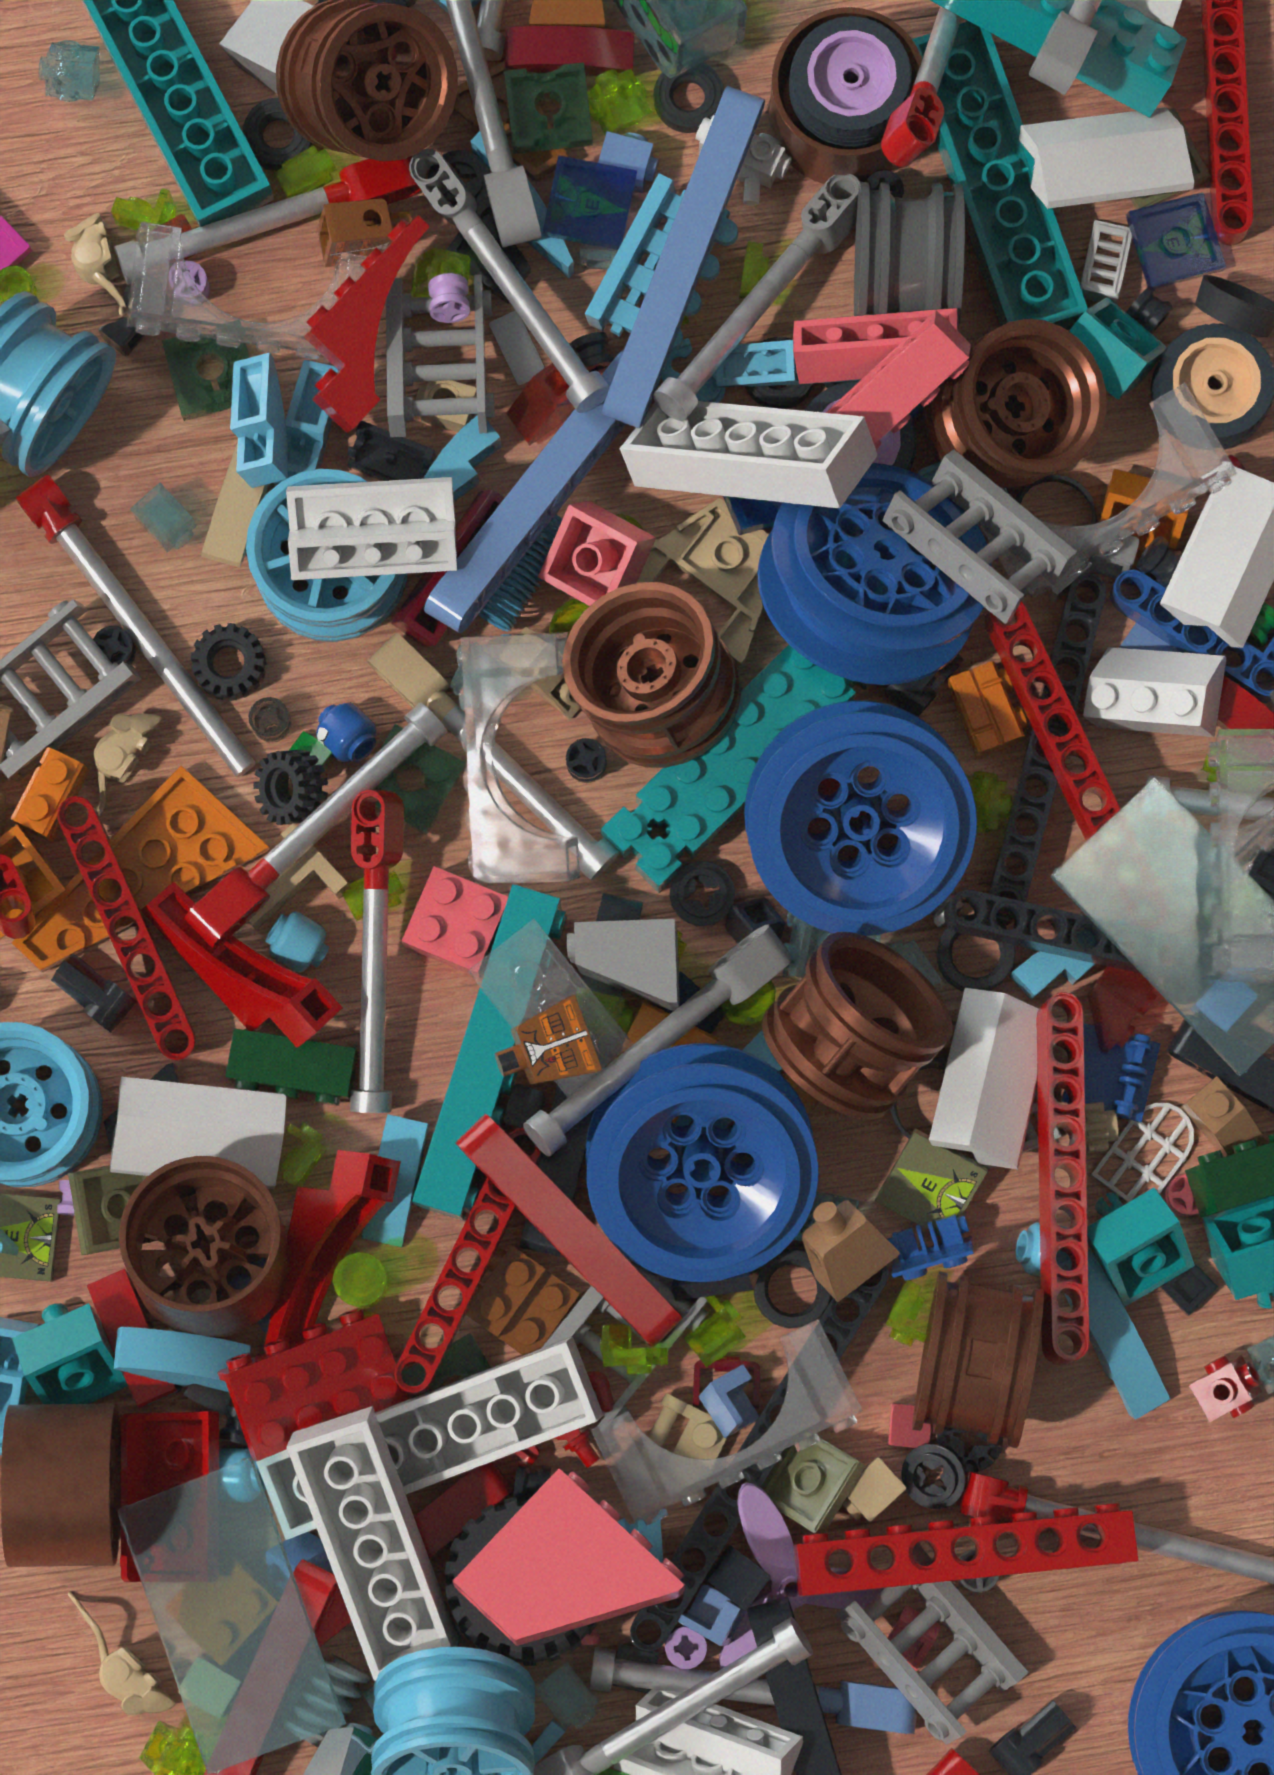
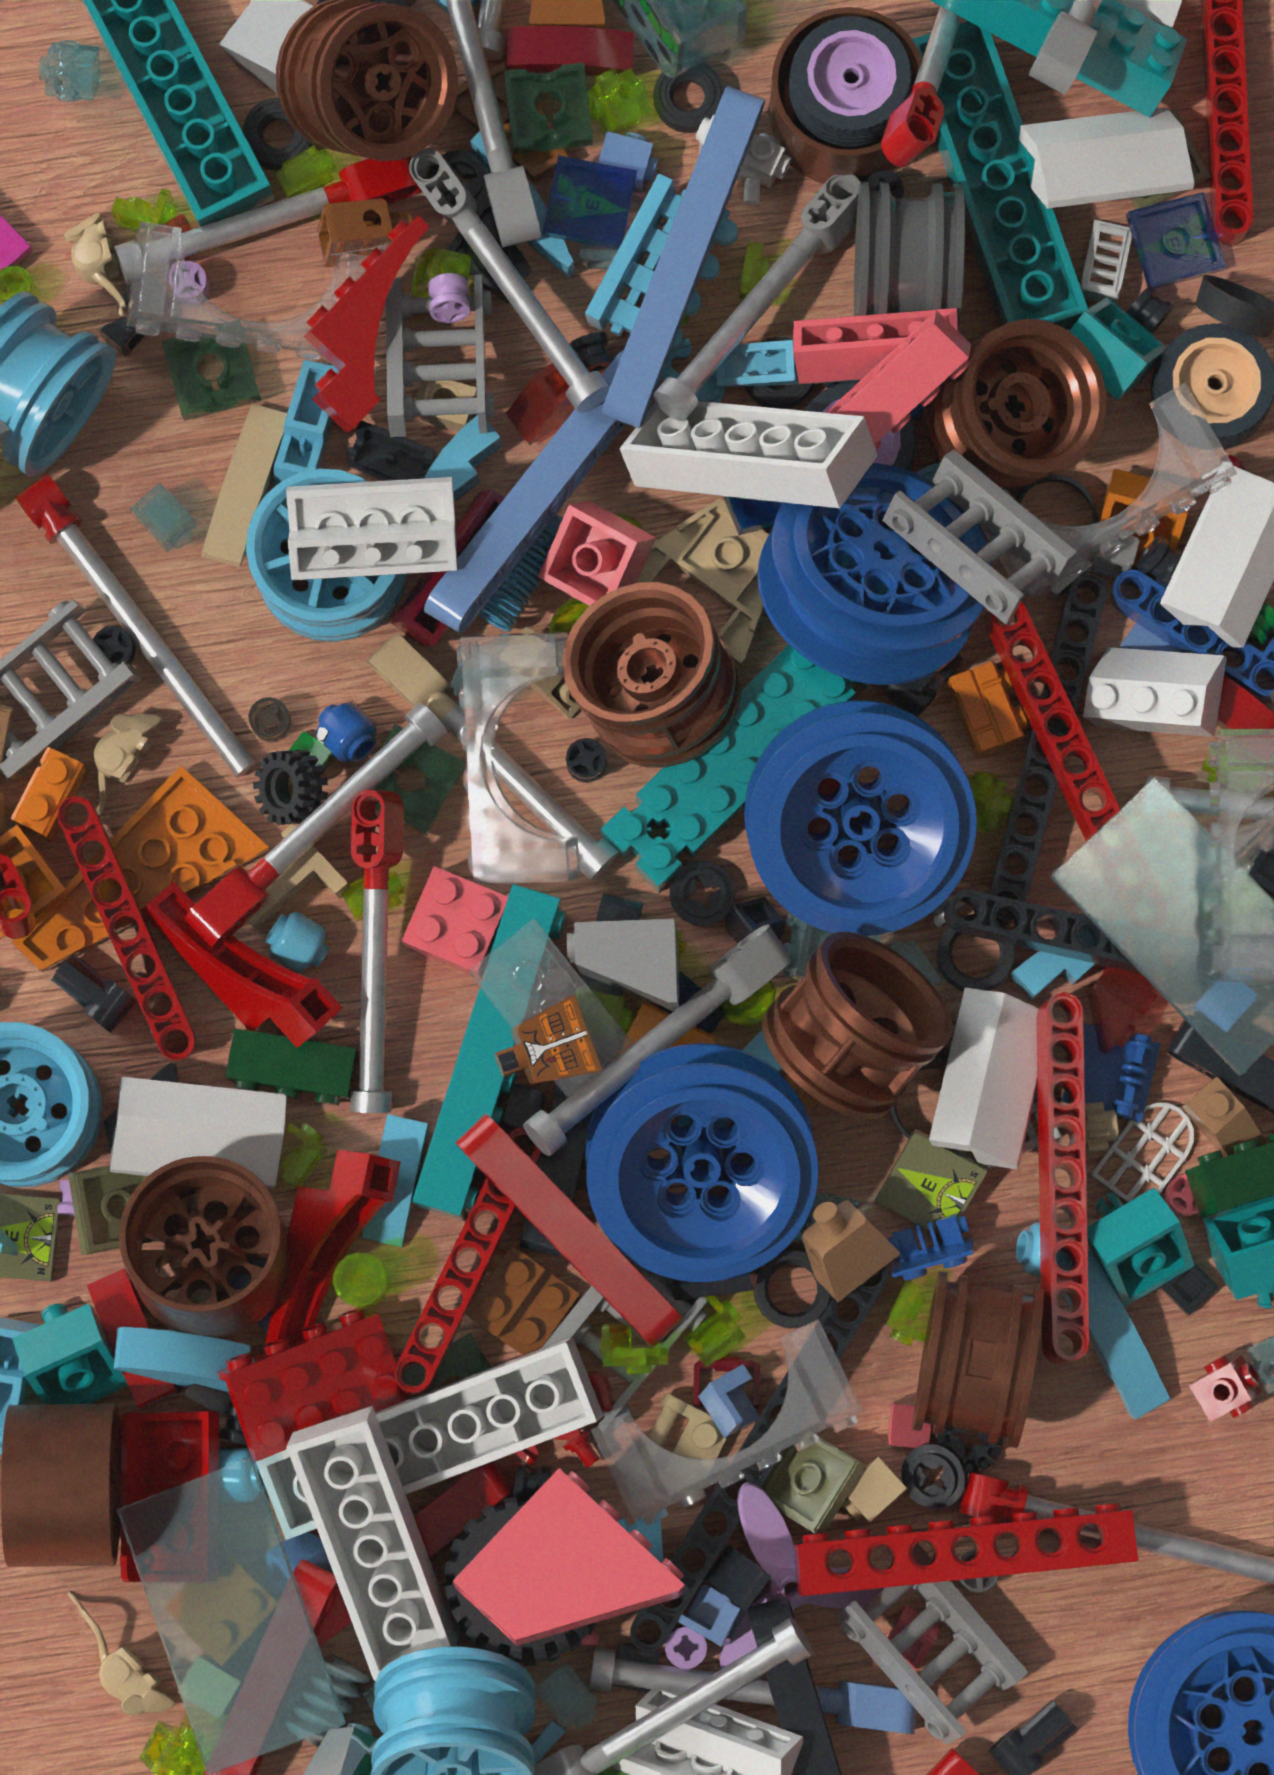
(222, 638): black tyre -> none
(259, 421): medium azure slope -> none
(517, 347): white sticker -> none

